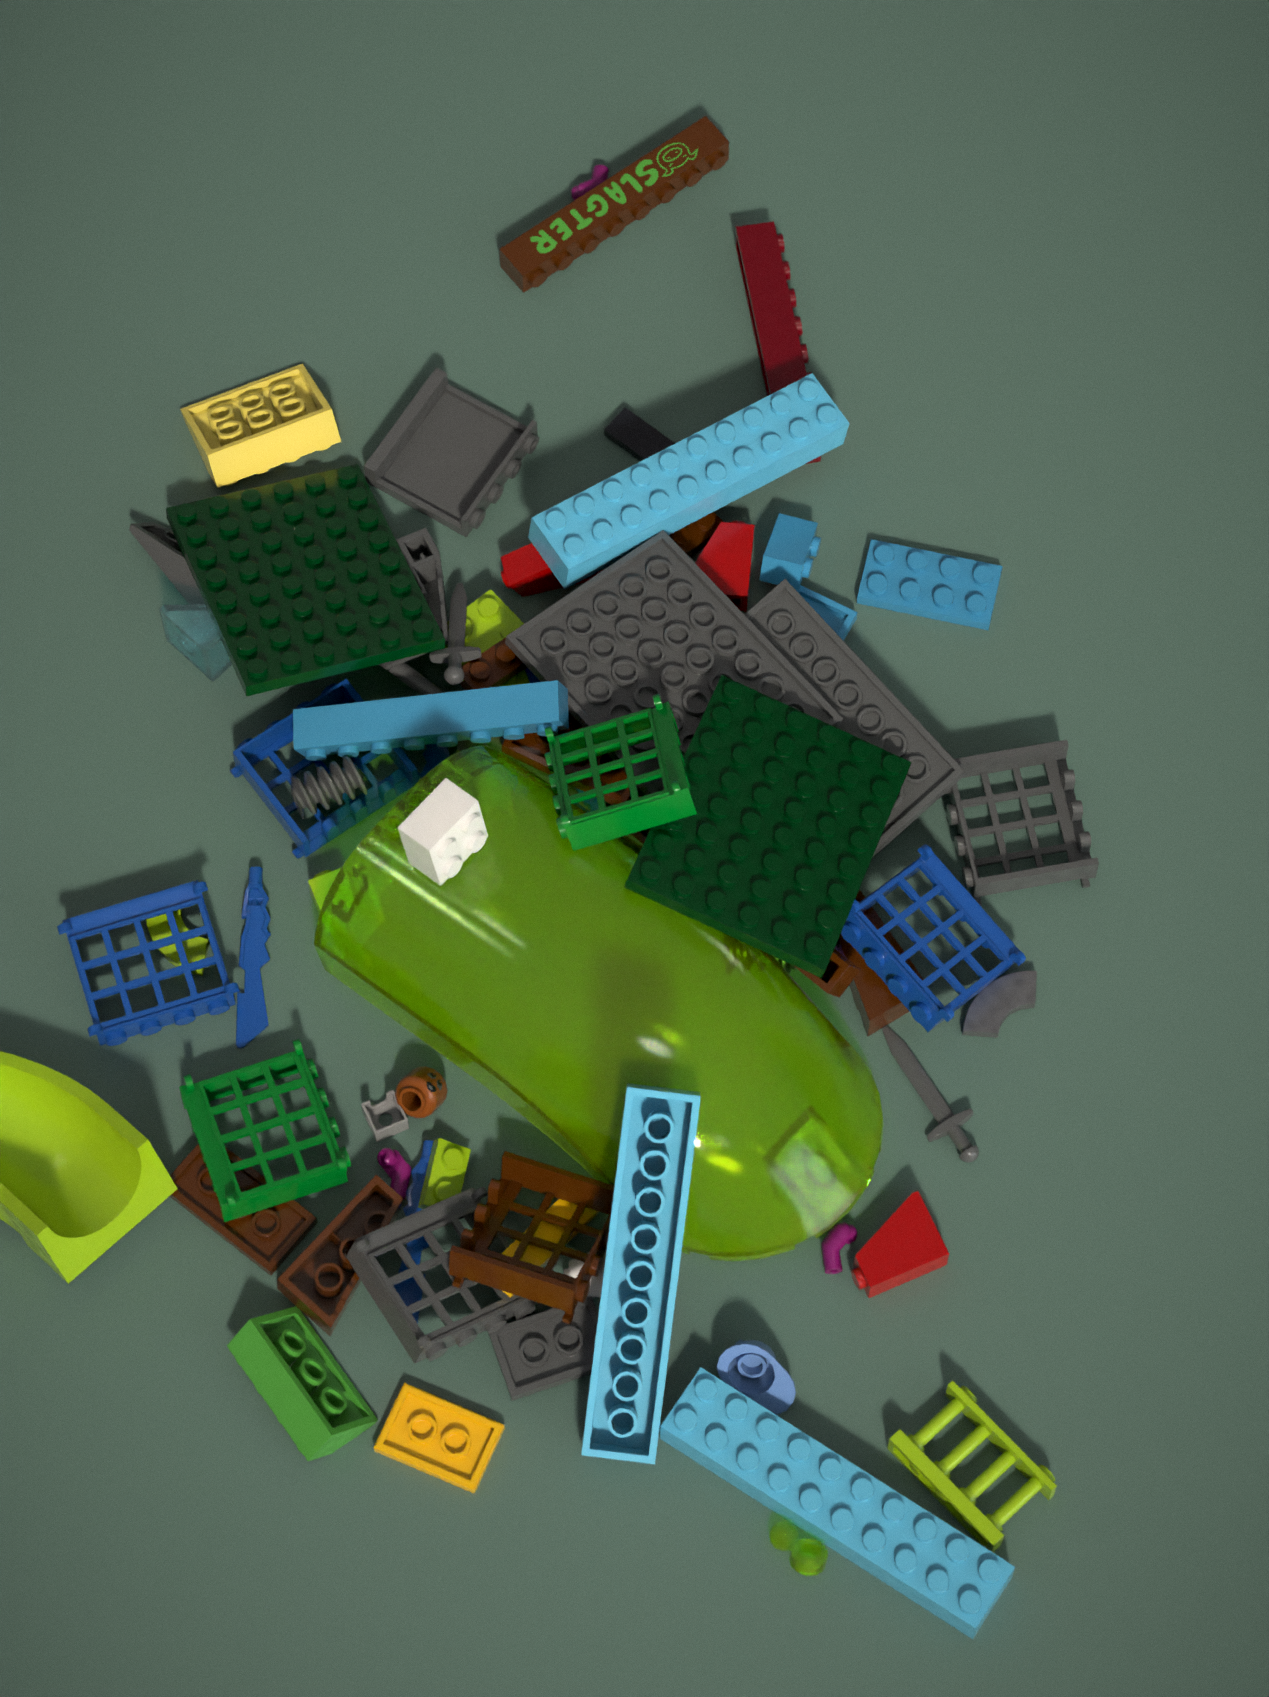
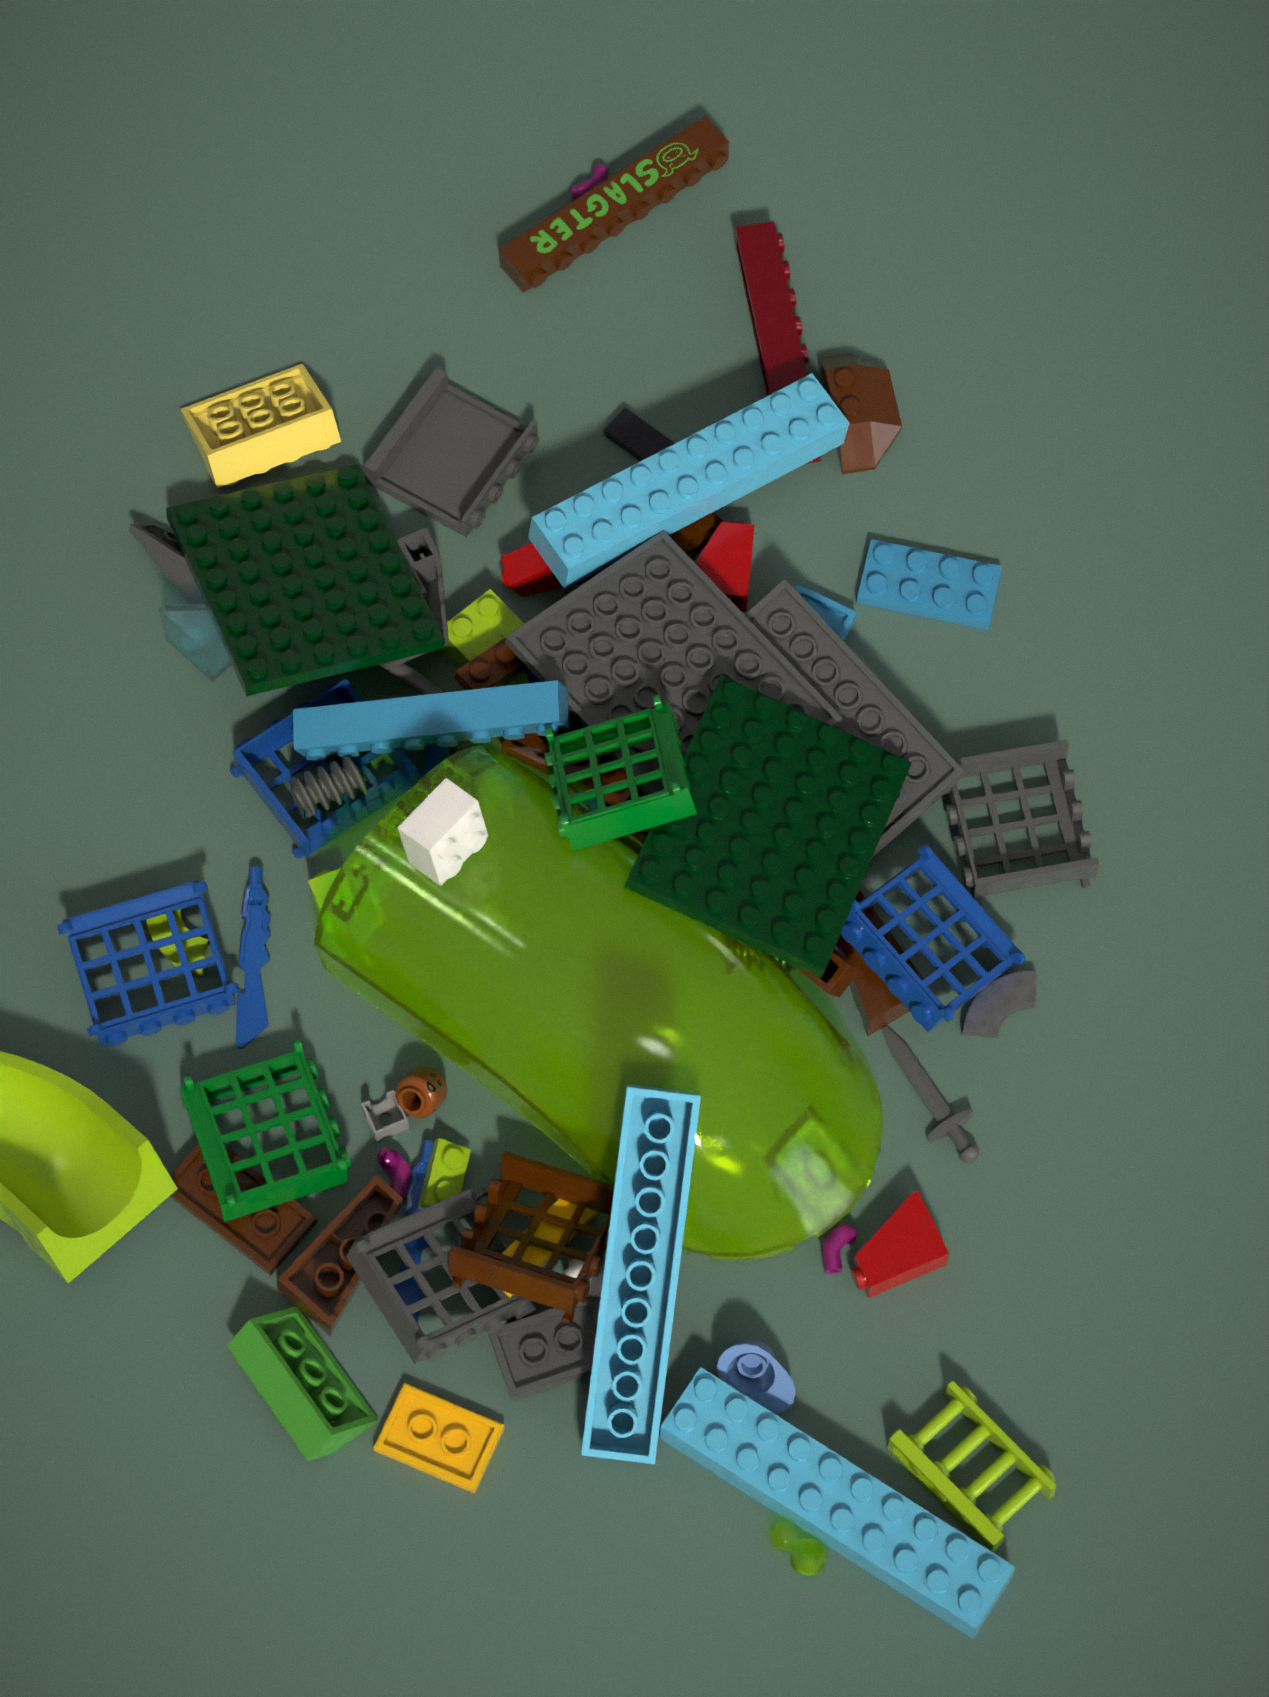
(456, 650): dark grey sword -> none
(790, 551): dark azure brick -> none
(868, 403): none -> reddish brown wedge

